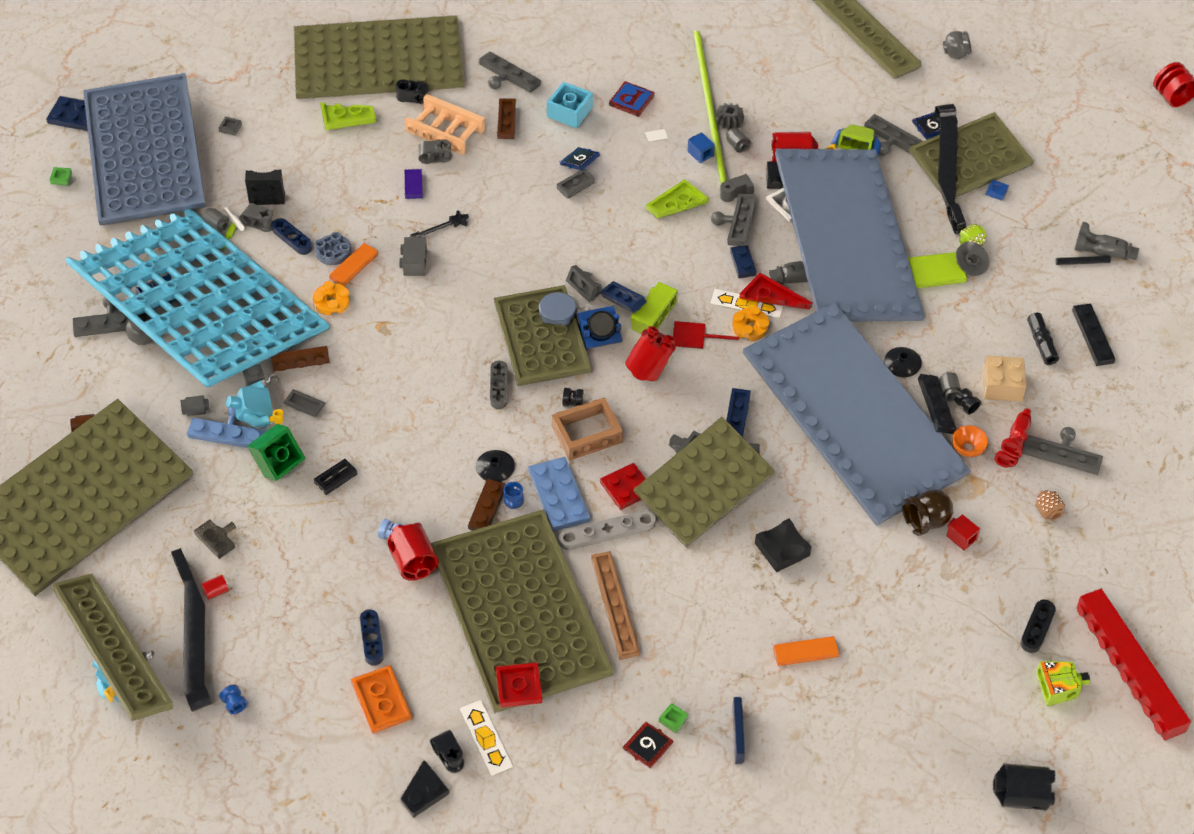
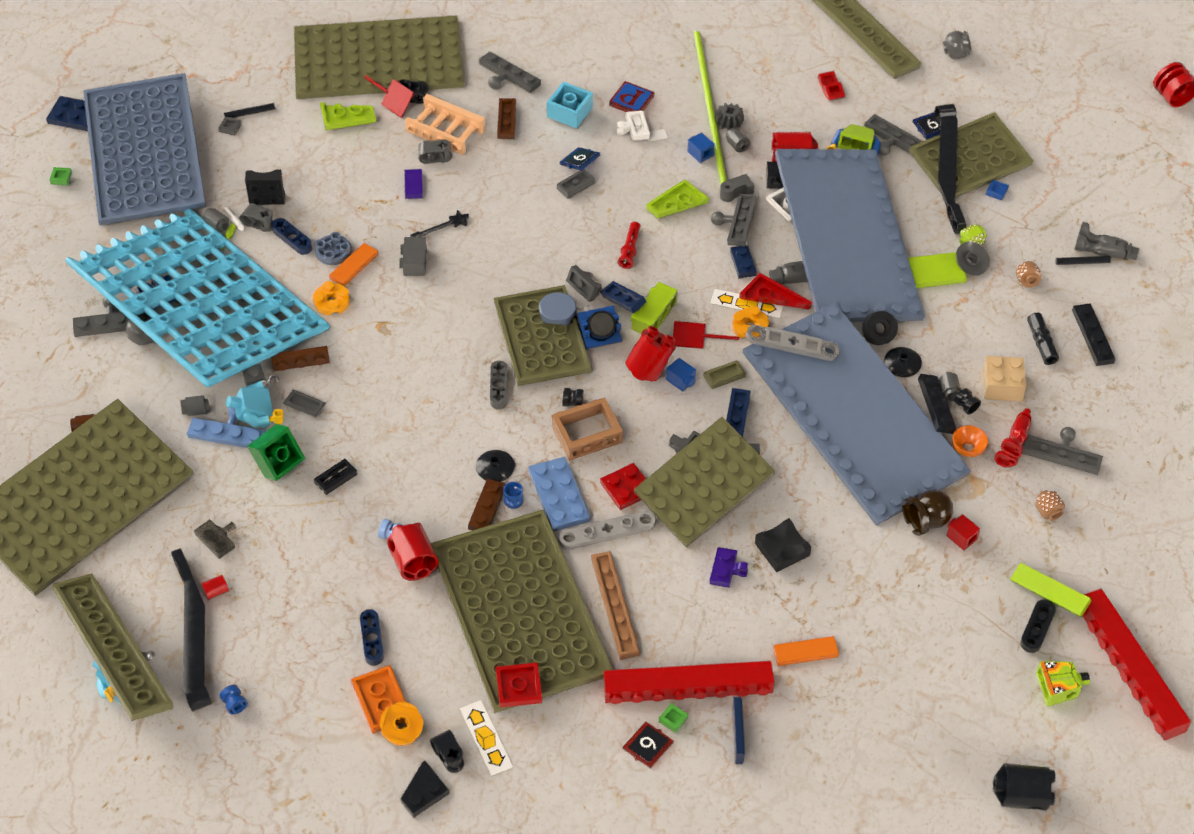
(252, 110): none -> black bar
(396, 96): none -> piece
(403, 736): none -> light orange plate
(633, 231): none -> red pin
(635, 124): none -> white plate
(681, 374): none -> blue brick
(688, 682): none -> red brick
(724, 374): none -> olive tile
(725, 567): none -> dark purple plate
(782, 339): none -> light grey piece
(830, 85): none -> red slope
(869, 328): none -> black tyre
(1028, 274): none -> medium nougat head
(1050, 589): none -> lime tile

